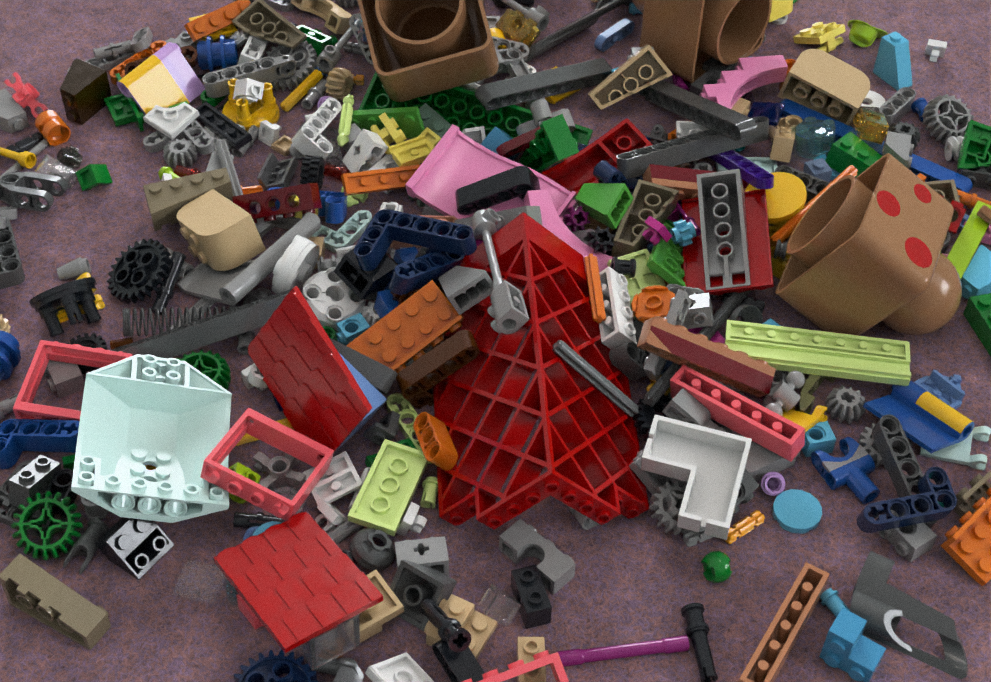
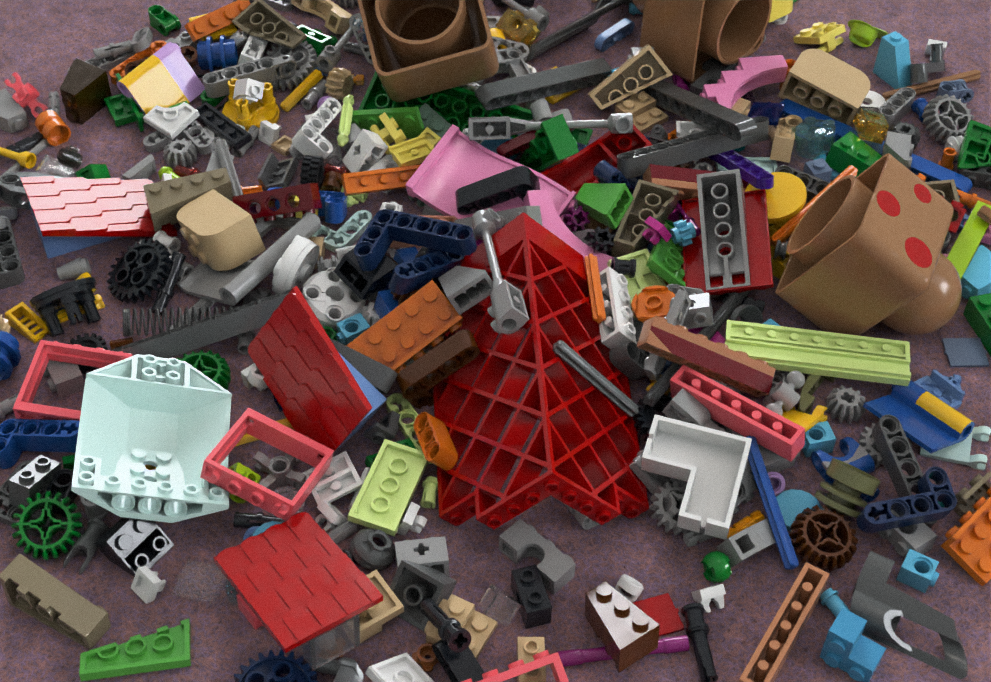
(20, 310): none -> yellow slope
(53, 101): none -> light grey axle
(88, 211): none -> piece
(141, 170): none -> light grey tile
(147, 584): none -> white tile
(150, 653): none -> bright green wing
(163, 20): none -> green piece
(167, 241): none -> white bush
(332, 182): none -> reddish brown wheel
(419, 657): none -> dark orange plate
(503, 127): none -> light grey bar
(620, 625): none -> reddish brown wedge
(631, 586): none -> white tile
(643, 110): none -> tan plate
(663, 612): none -> red piece
(706, 595): none -> white tile
(748, 542): none -> light grey slope
(771, 507): none -> blue axle
(835, 549): none -> reddish brown gear
(846, 488): none -> olive wheel
(918, 571): none -> medium azure brick
(920, 72): none -> dark grey beam
(933, 85): none -> medium nougat axle
(948, 158): none -> orange pin
(956, 88): none -> sand blue piece
(965, 352): none -> sand blue piece

